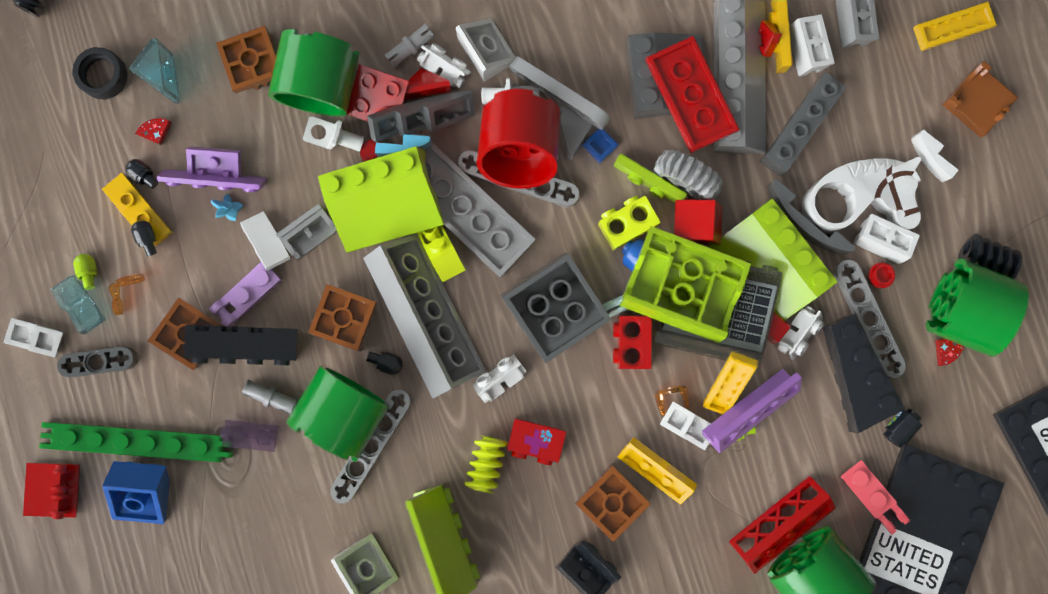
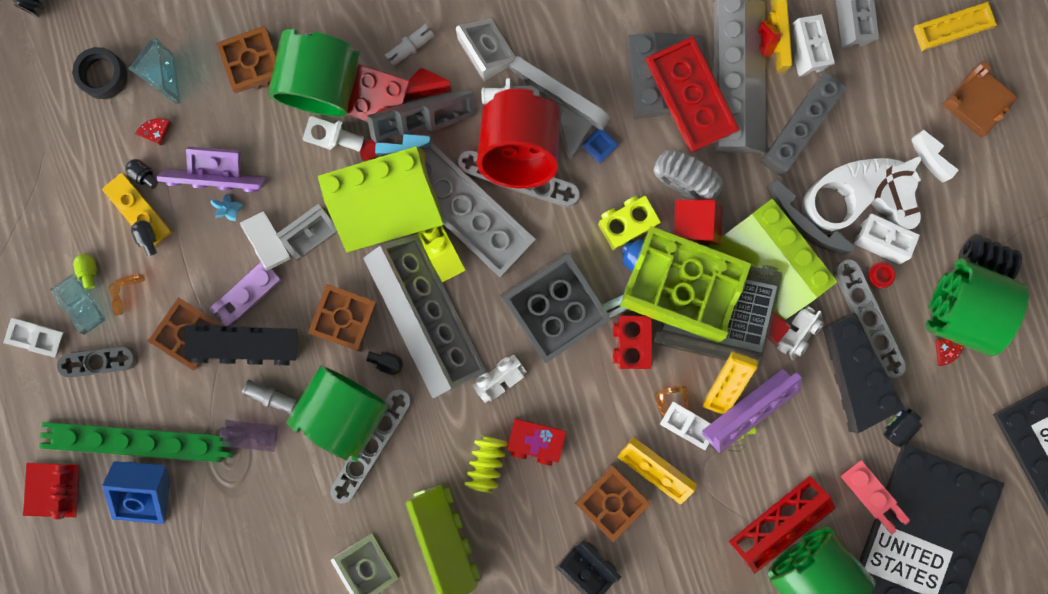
(452, 68): white hinge -> none
(640, 175): lime plate -> none

